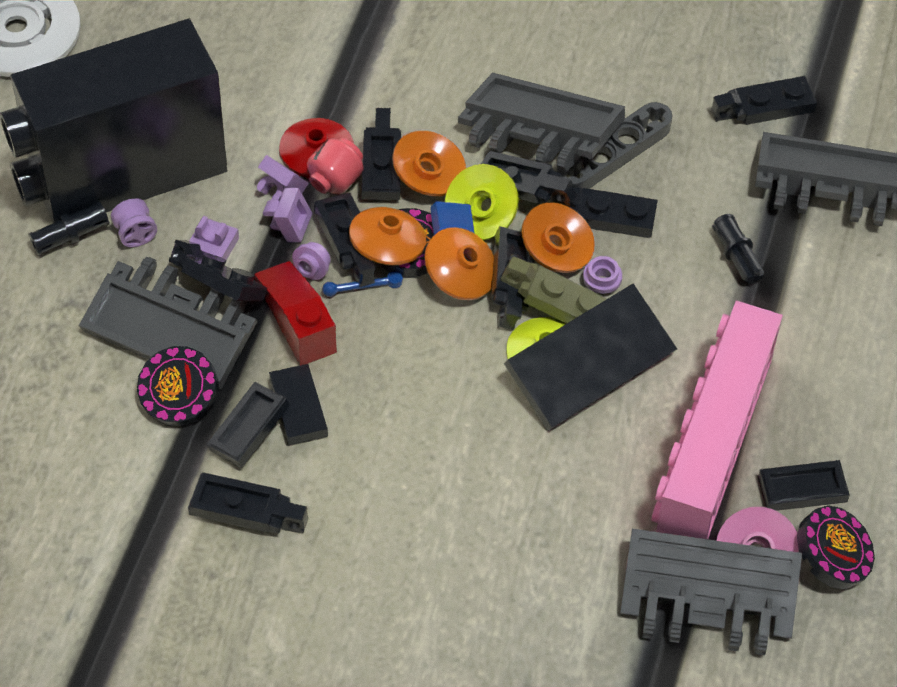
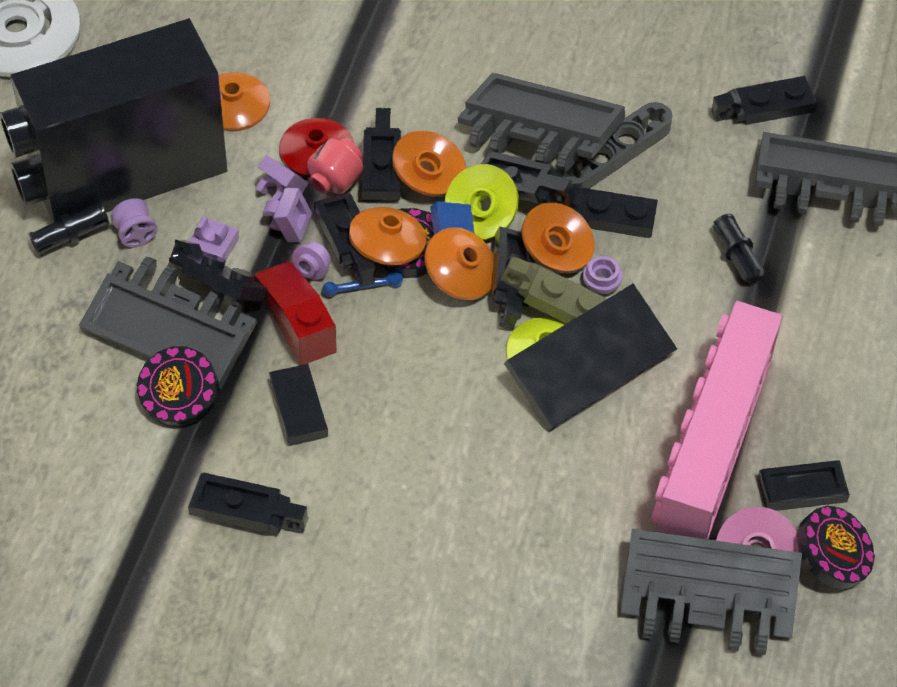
(243, 100): none -> orange dish
(248, 424): black tile -> none

